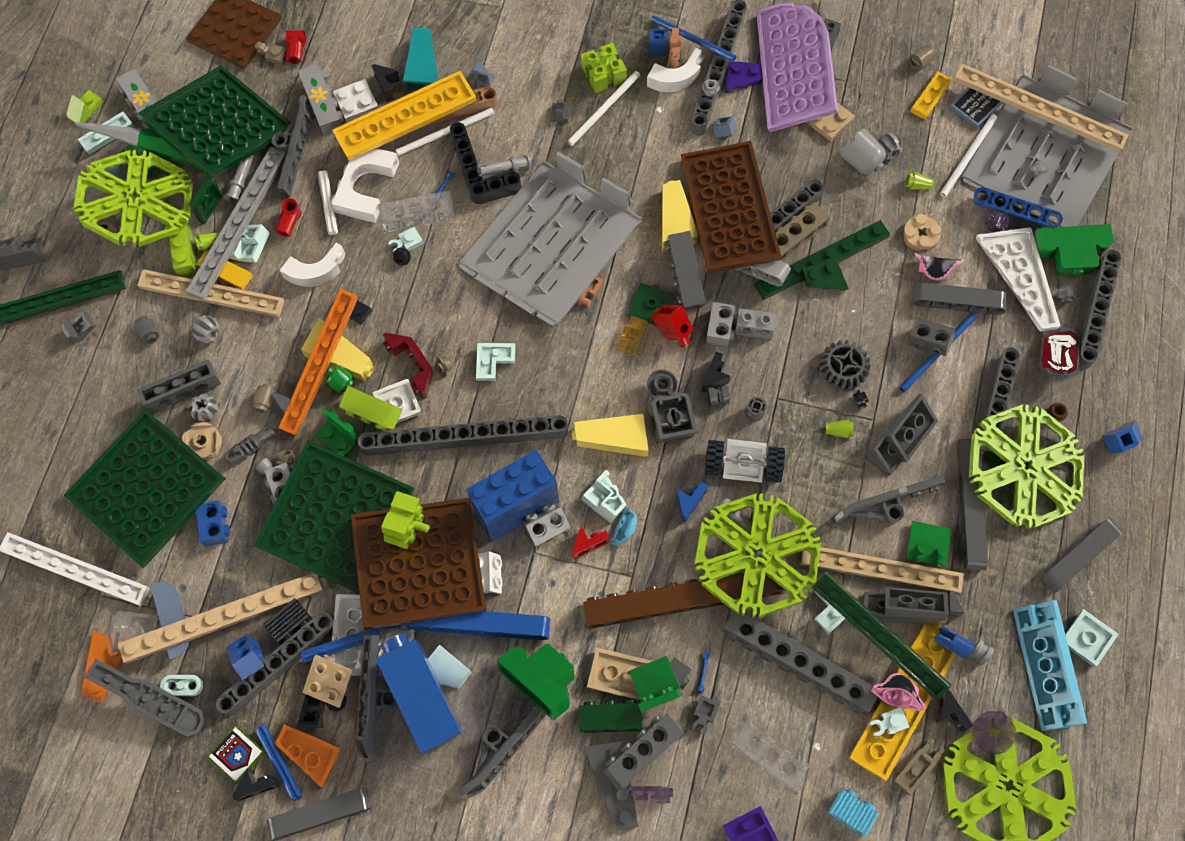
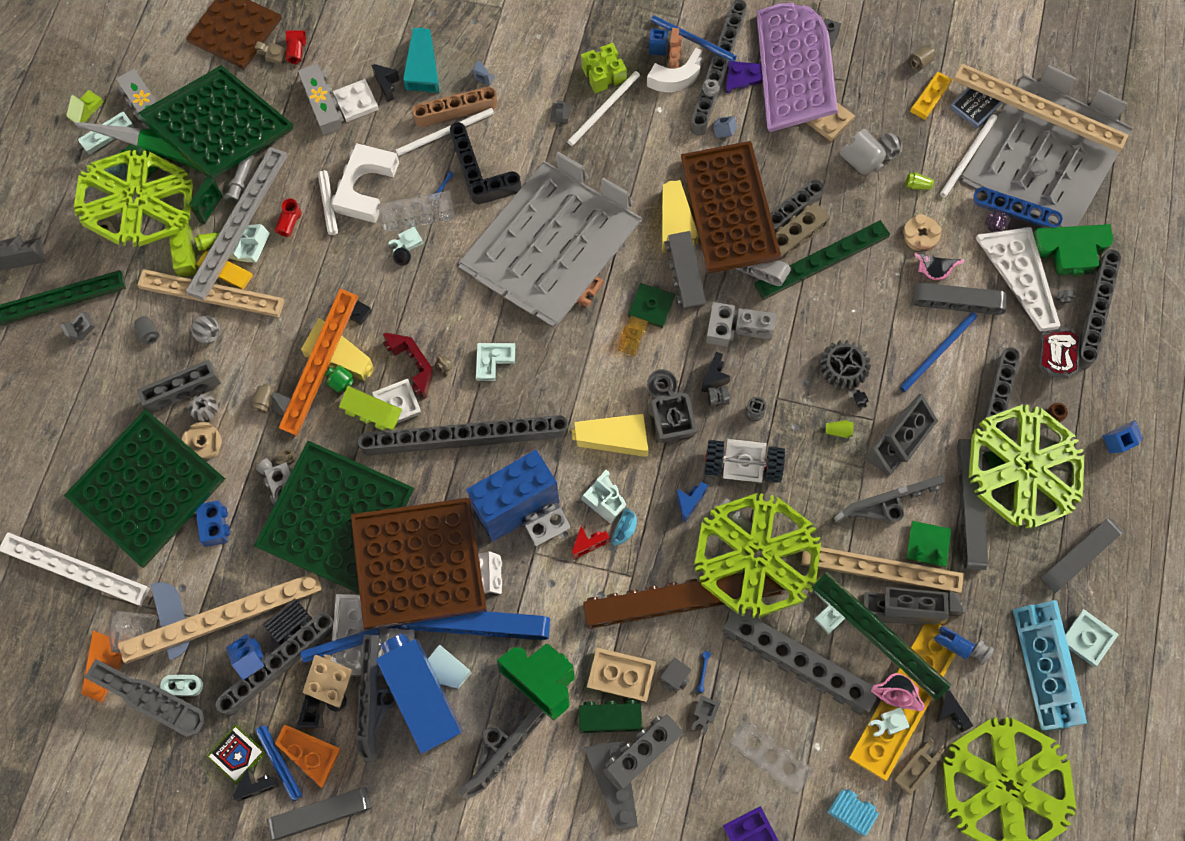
(248, 445): dark grey hinge -> none
(294, 143): dark grey piece -> none
(314, 274): white arch -> none
(336, 434): green bracket -> none
(402, 520): lime brick -> none
(404, 115): yellow plate -> none
(512, 164): light grey pin -> none
(655, 683): green bracket -> none
(656, 793): clear purple hinge -> none
(673, 323): red torso -> none
(825, 275): dark green wing -> none
(933, 333): dark grey brick -> none
(988, 742): plate -> none

